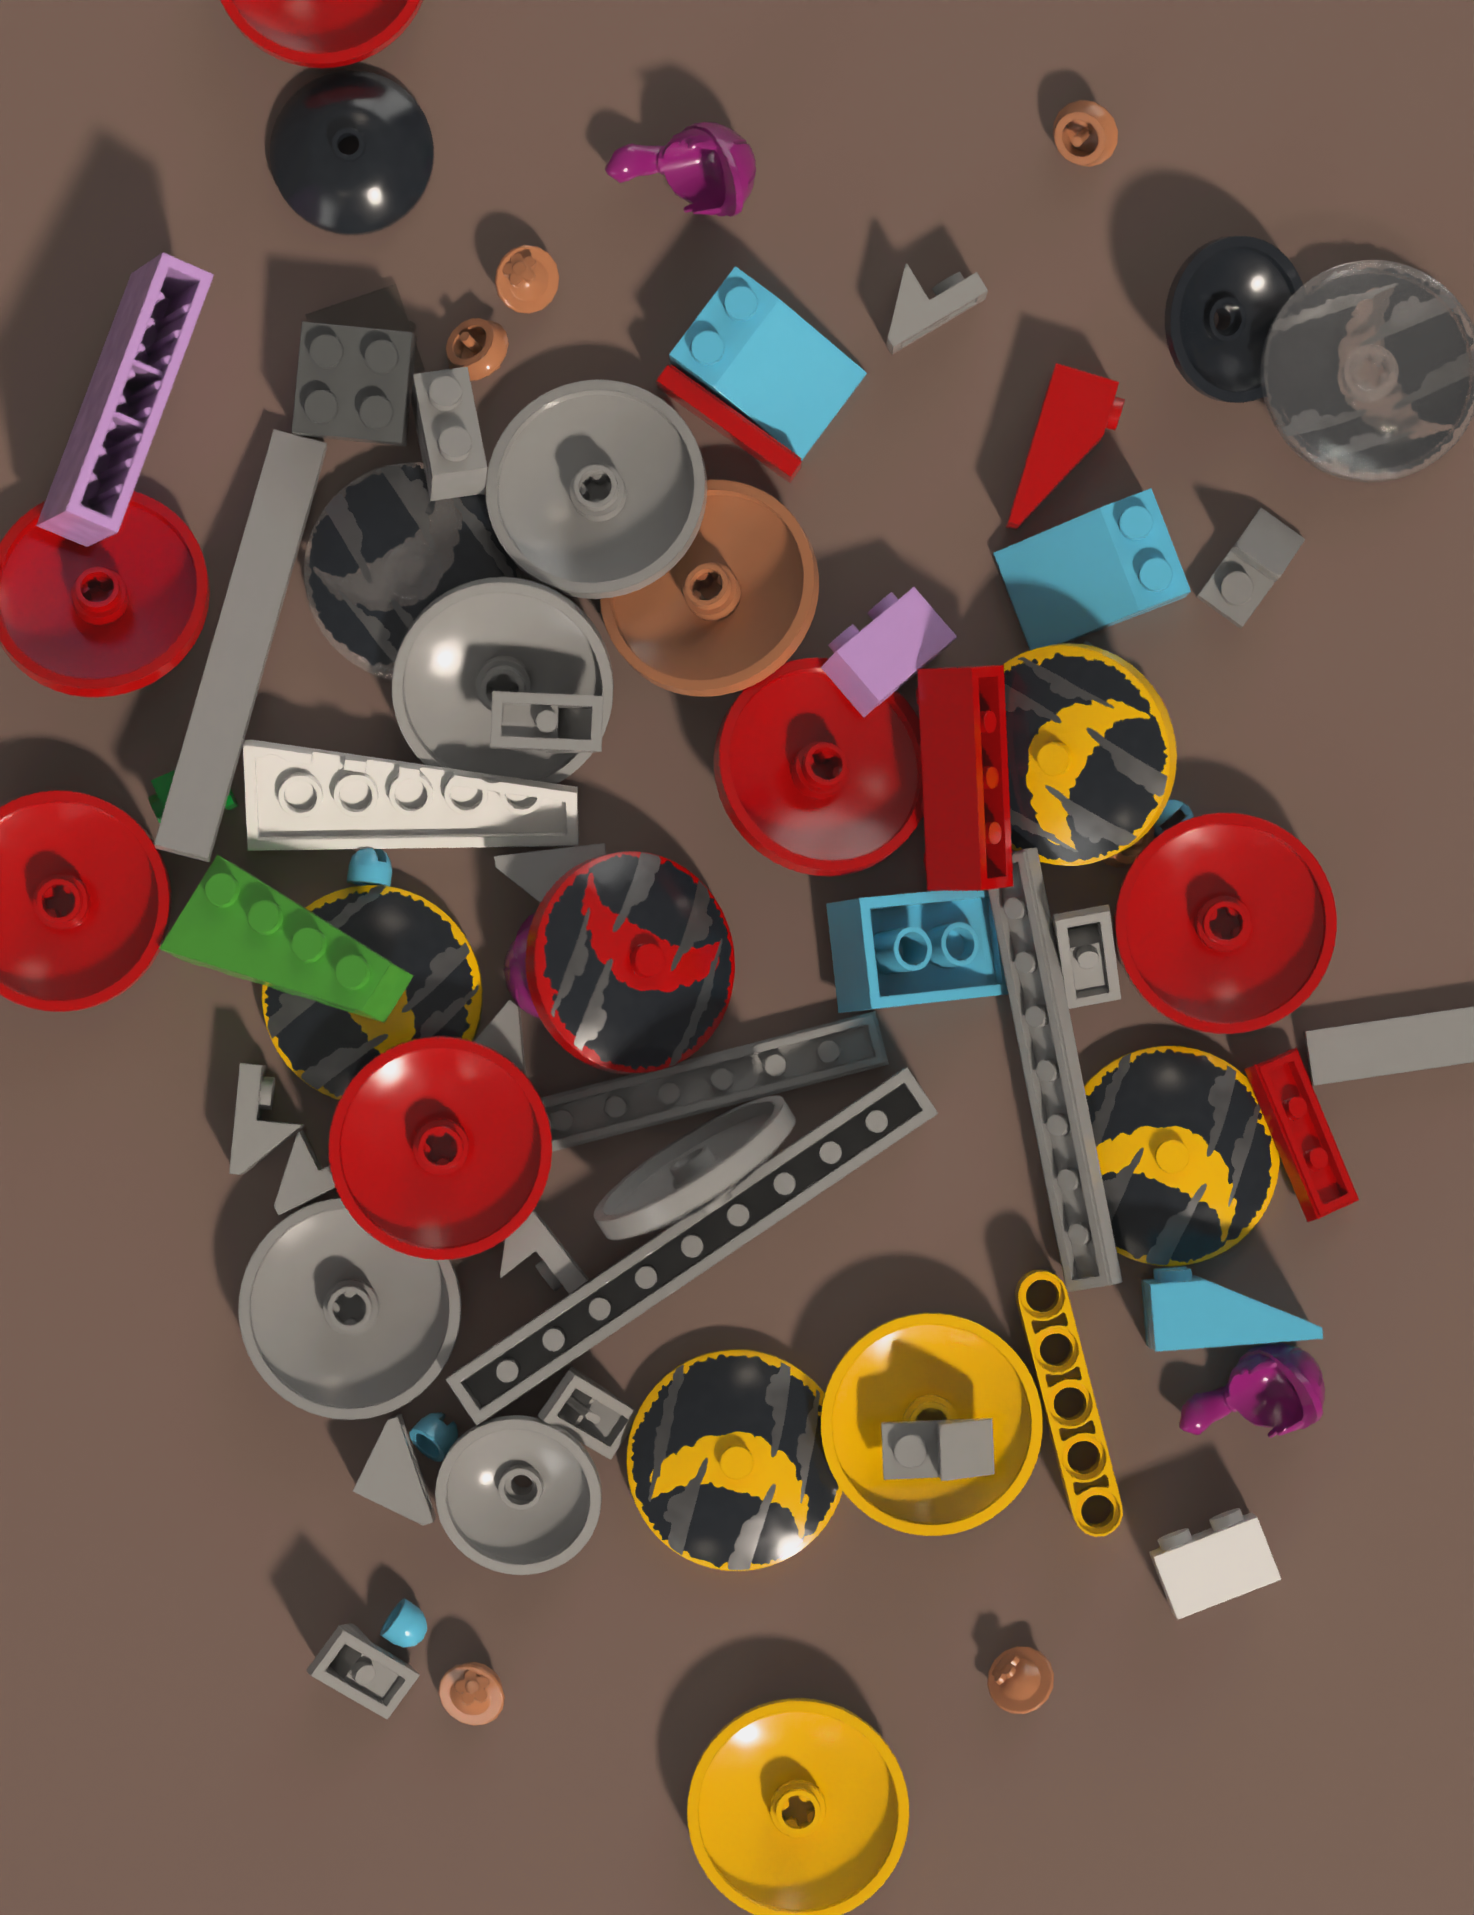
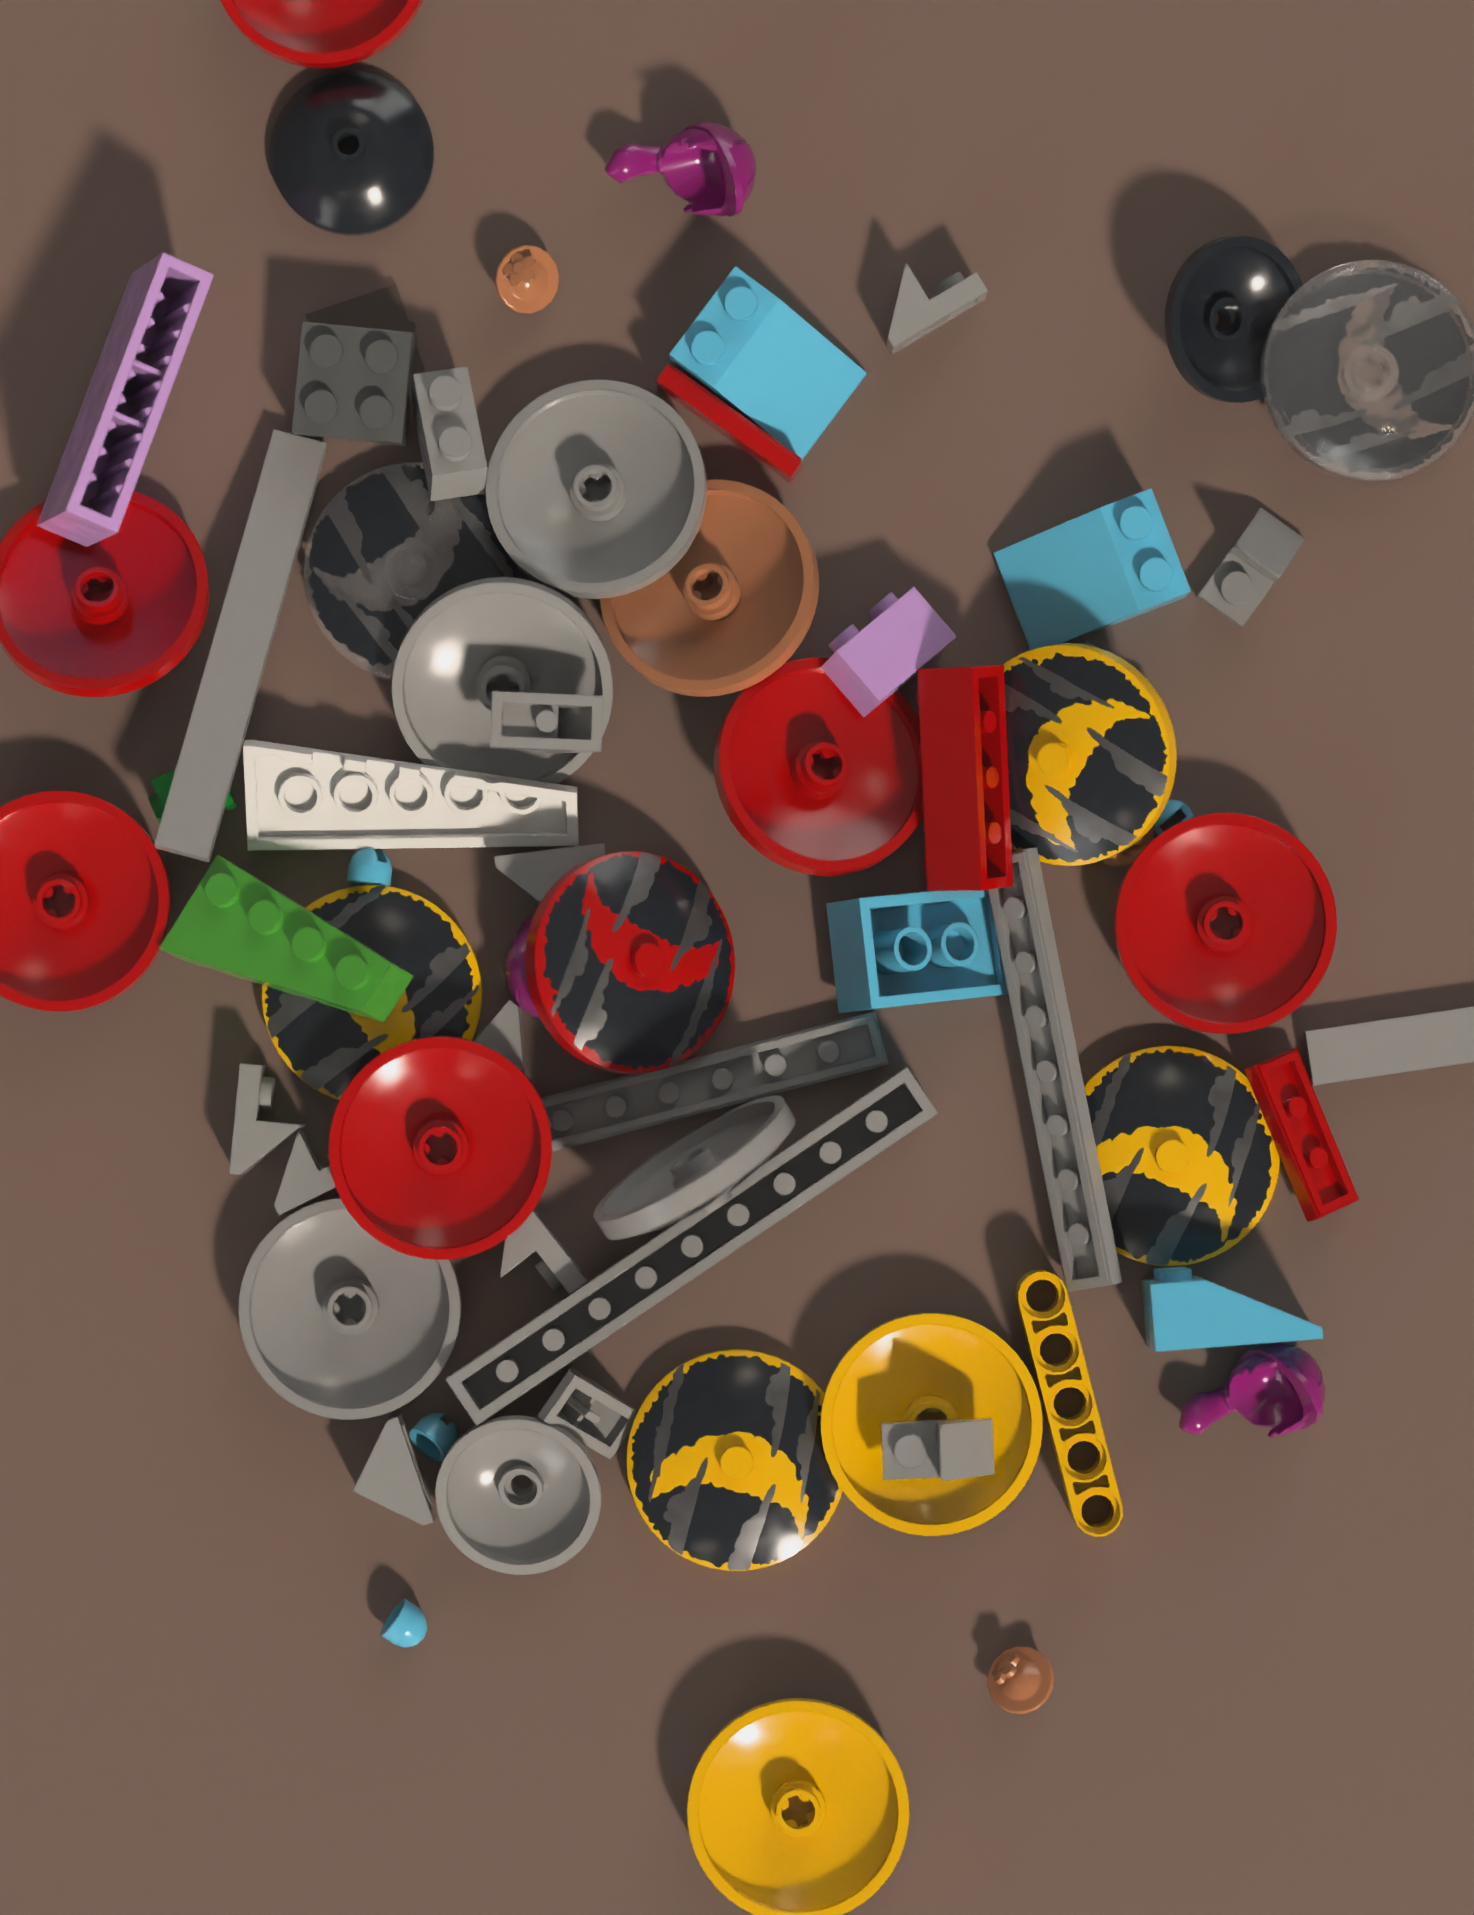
(363, 1670): light grey slope -> none
(472, 1693): nougat hat -> none
(478, 345): nougat hat -> none
(1068, 427): red slope -> none
(1085, 133): nougat hat -> none
(1087, 956): light grey slope -> none
(1214, 1563): white brick -> none

